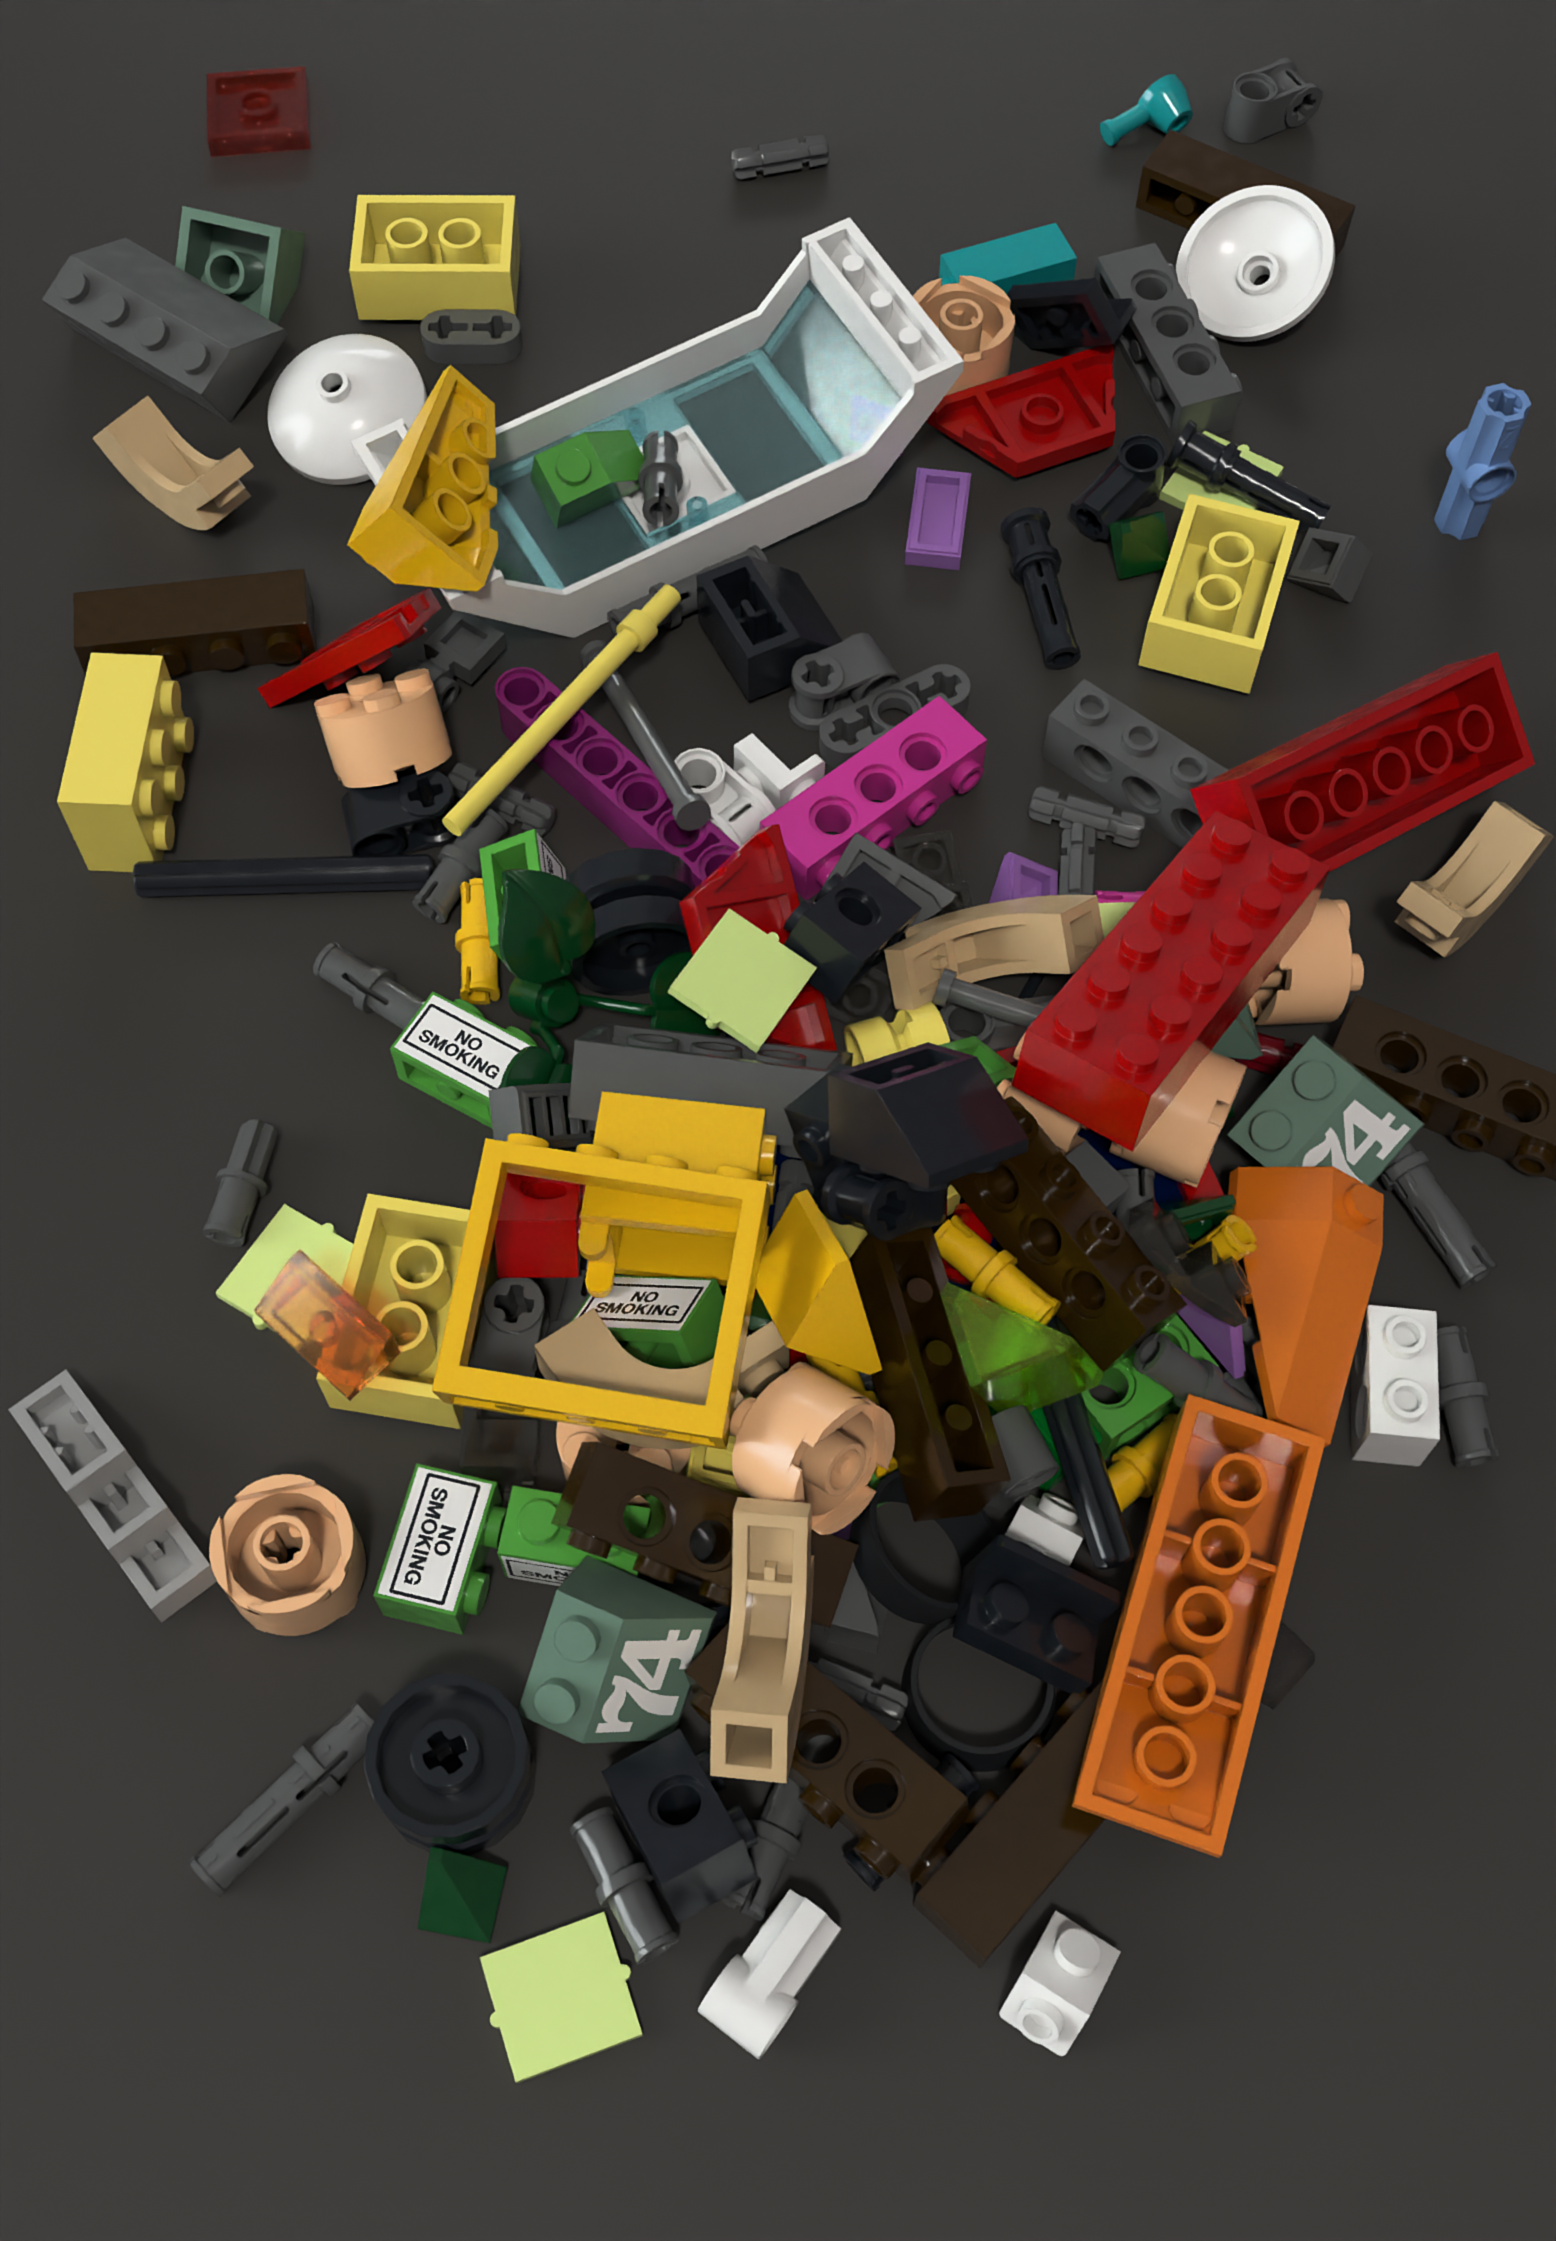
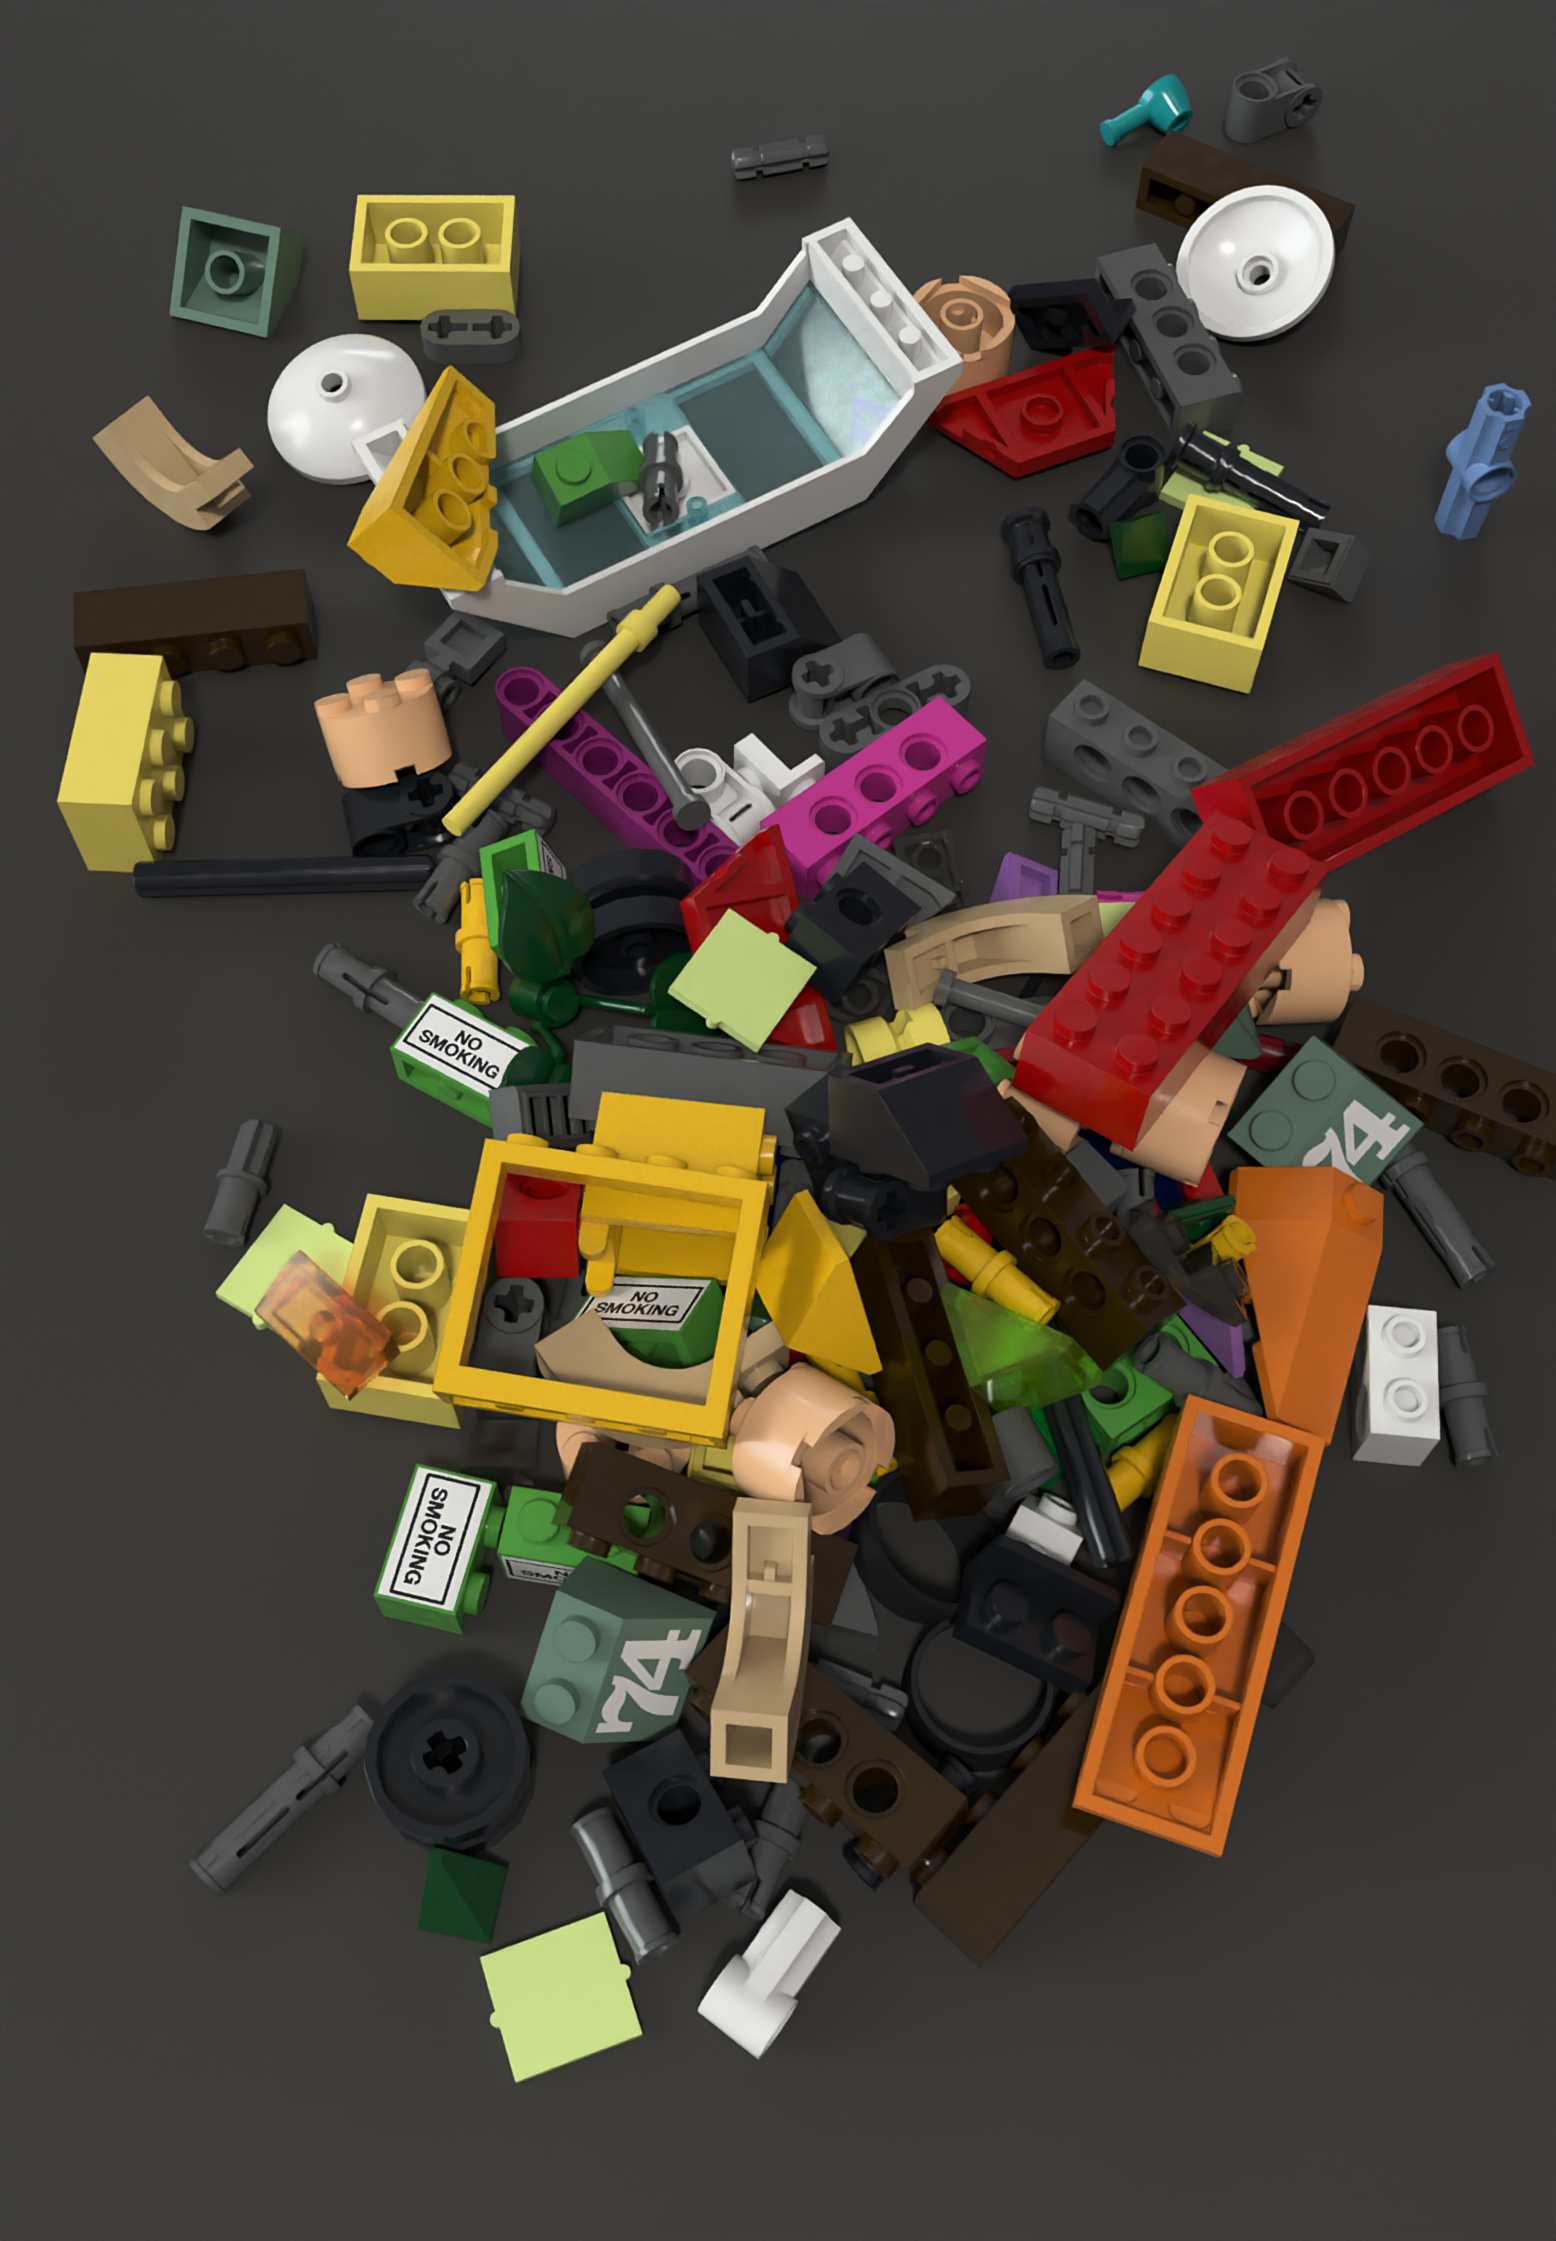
(114, 1495): light grey slope -> none
(166, 323): dark grey slope -> none
(253, 1544): light nougat brick -> none
(258, 111): clear red tile -> none
(362, 645): red wing -> none
(937, 519): medium lavender tile -> none
(1016, 259): teal brick -> none
(1059, 1984): white bracket -> none
(1473, 881): tan arch -> none

